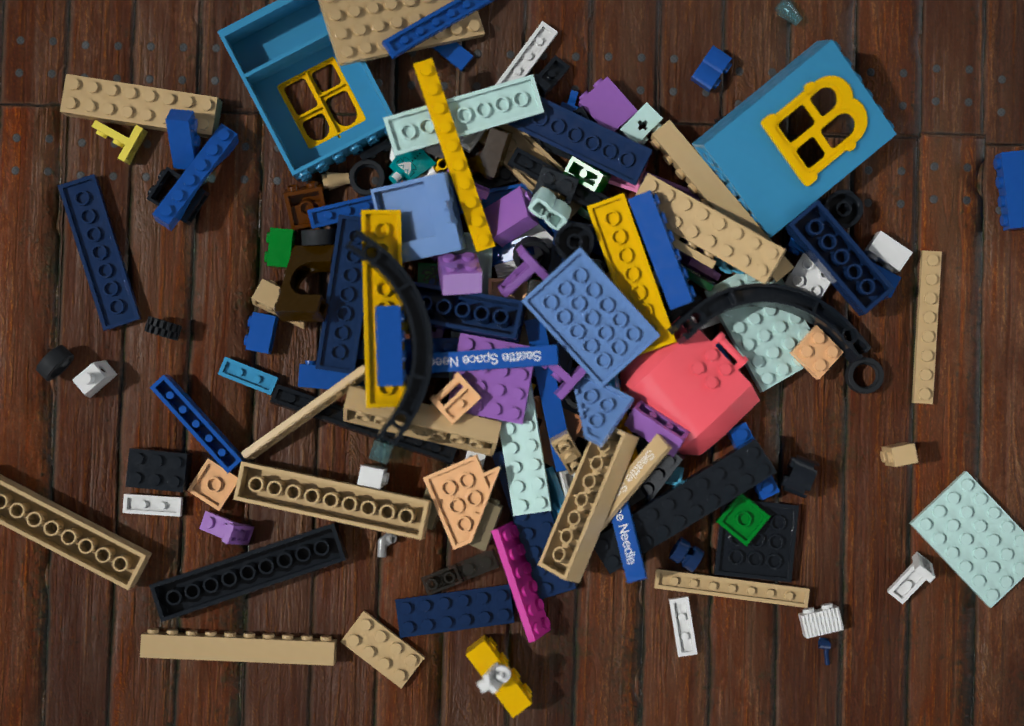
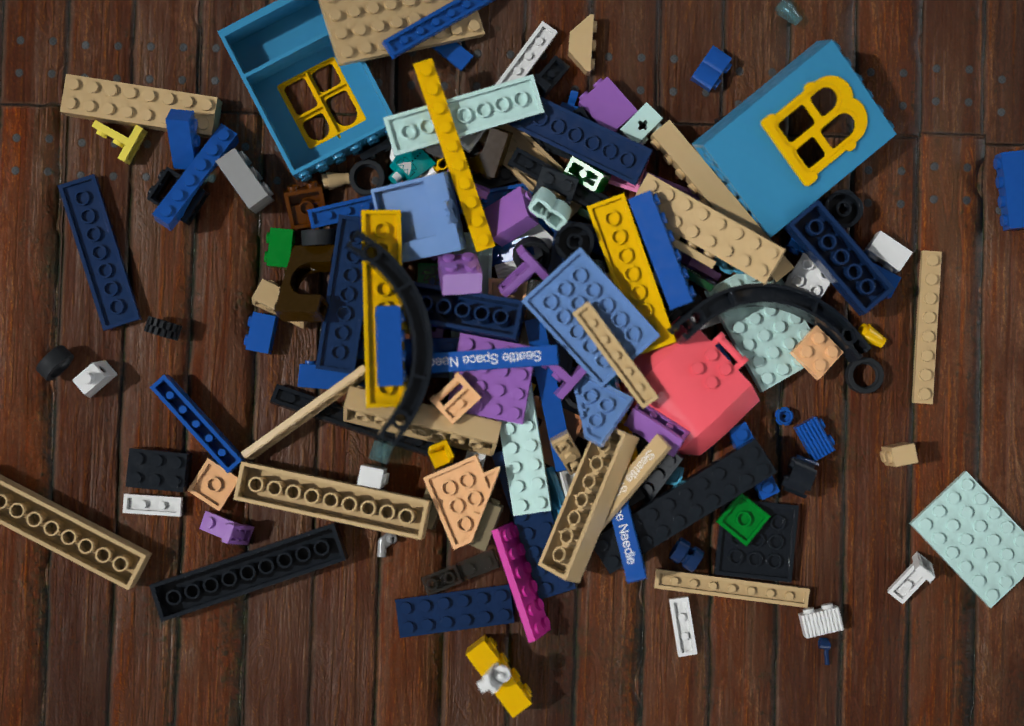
(238, 647): tan brick -> none
(246, 180): none -> light grey brick
(248, 376): dark azure plate -> none
(382, 649): tan plate -> none
(440, 454): none -> yellow panel
(582, 45): none -> tan slope
(615, 354): none -> tan plate
(784, 411): none -> blue plate
(814, 438): none -> blue brick
(871, 335): none -> yellow cone

